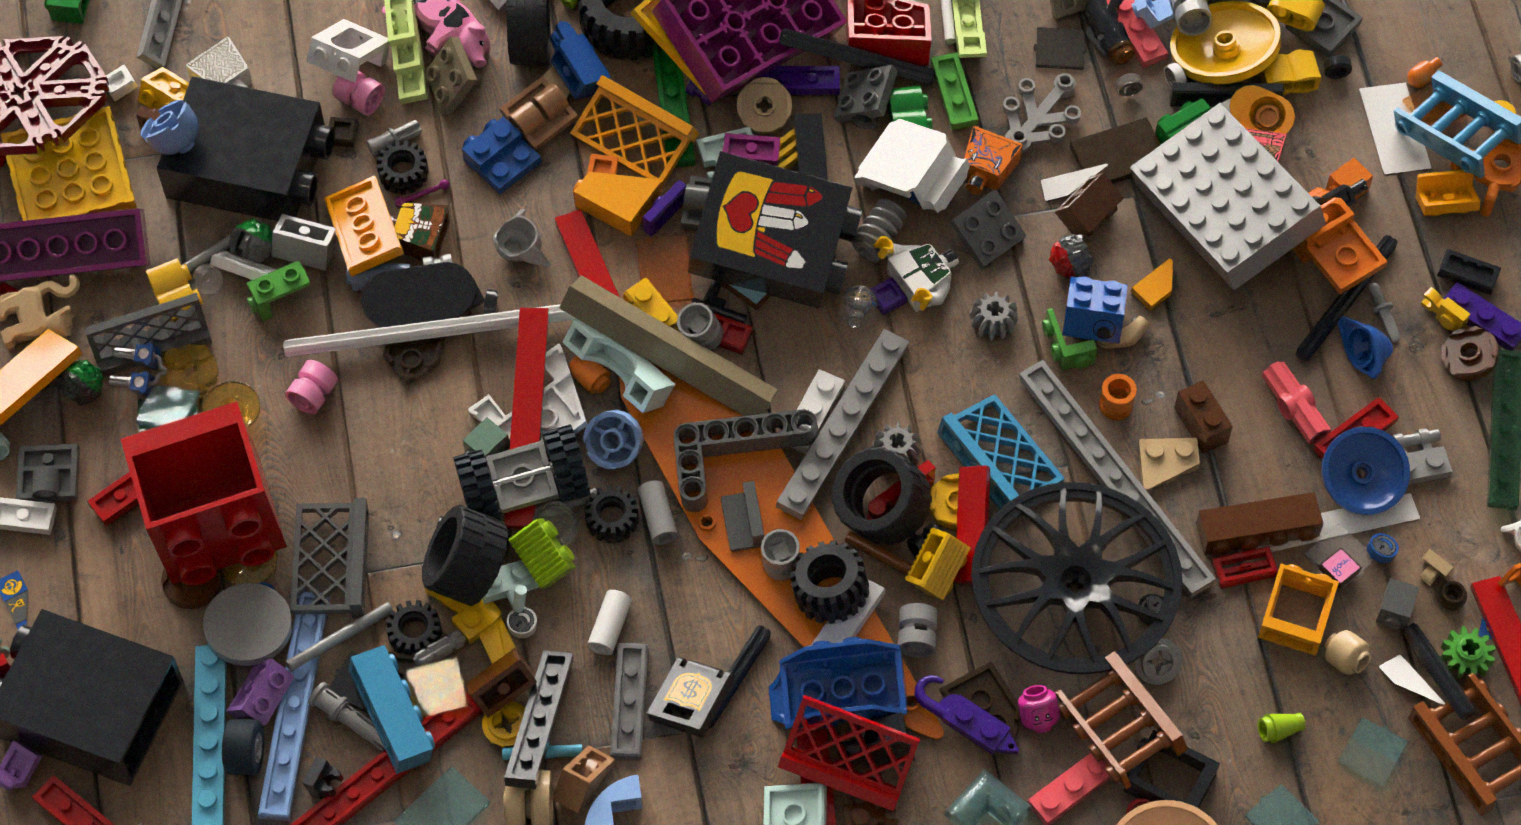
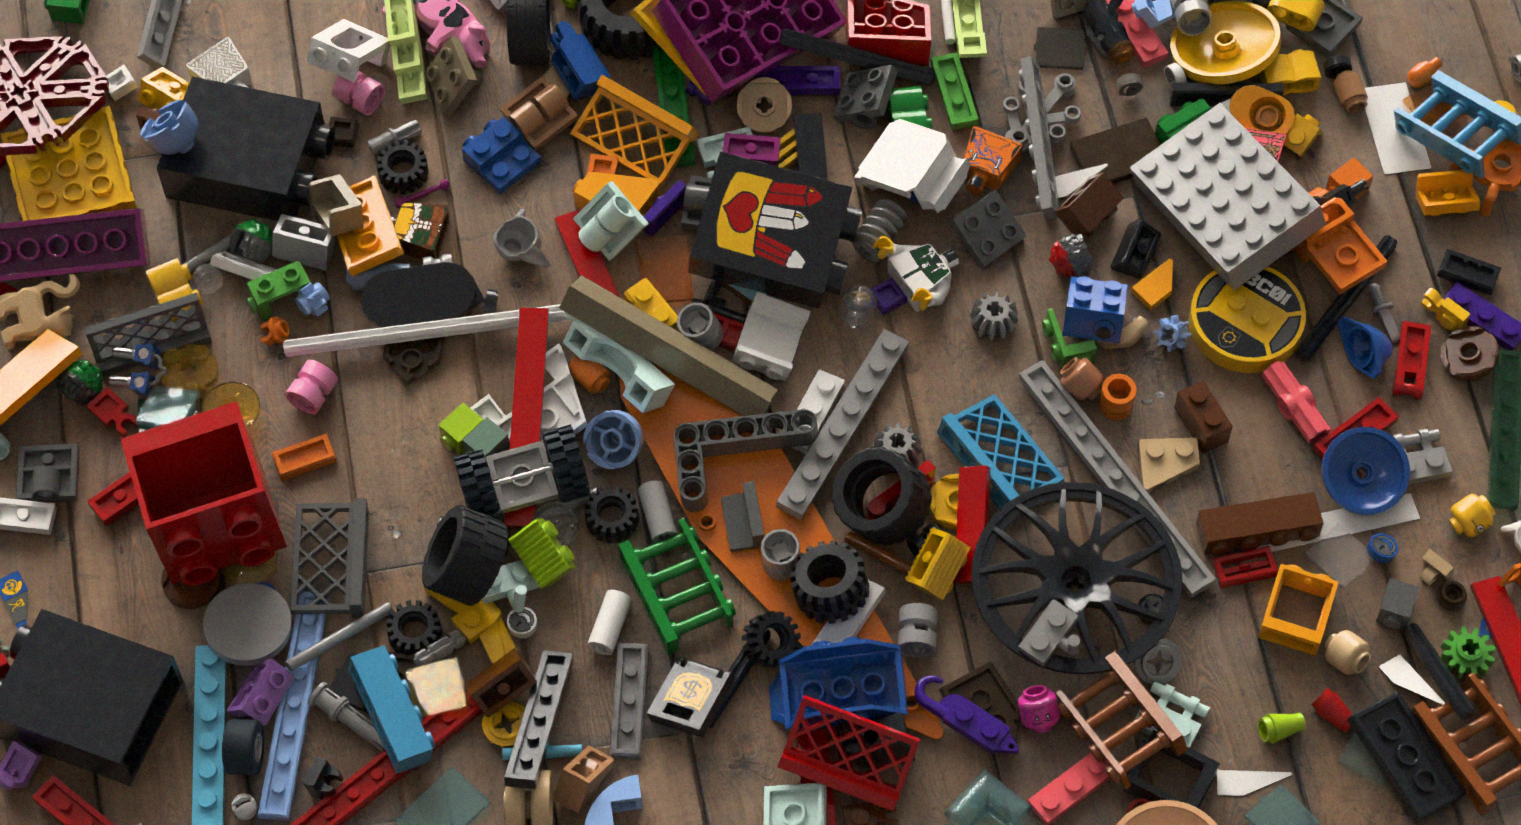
(111, 409): none -> red plate
(246, 810): none -> white hinge
(277, 329): none -> orange plate
(304, 457): none -> orange tile
(312, 299): none -> light blue gear
(335, 205): none -> dark tan panel
(457, 427): none -> lime brick
(609, 222): none -> light aqua plate
(658, 607): none -> green fence
(755, 638): none -> black tyre
(770, 336): none -> white panel
(1038, 130): none -> light grey plate
(1051, 633): none -> light grey plate
(1081, 379): none -> nougat head
(1136, 249): none -> black slope
(1167, 328): none -> light blue gear
(1184, 722): none -> light aqua plate
(1244, 782): none -> white sticker
(1250, 324): none -> piece
(1302, 134): none -> yellow bracket
(1332, 709): none -> red cone
(1340, 567): bright pink tile -> none
(1350, 91): none -> medium nougat brick
(1406, 756): none -> black plate
(1411, 359): none -> red plate
(1472, 515): none -> yellow head

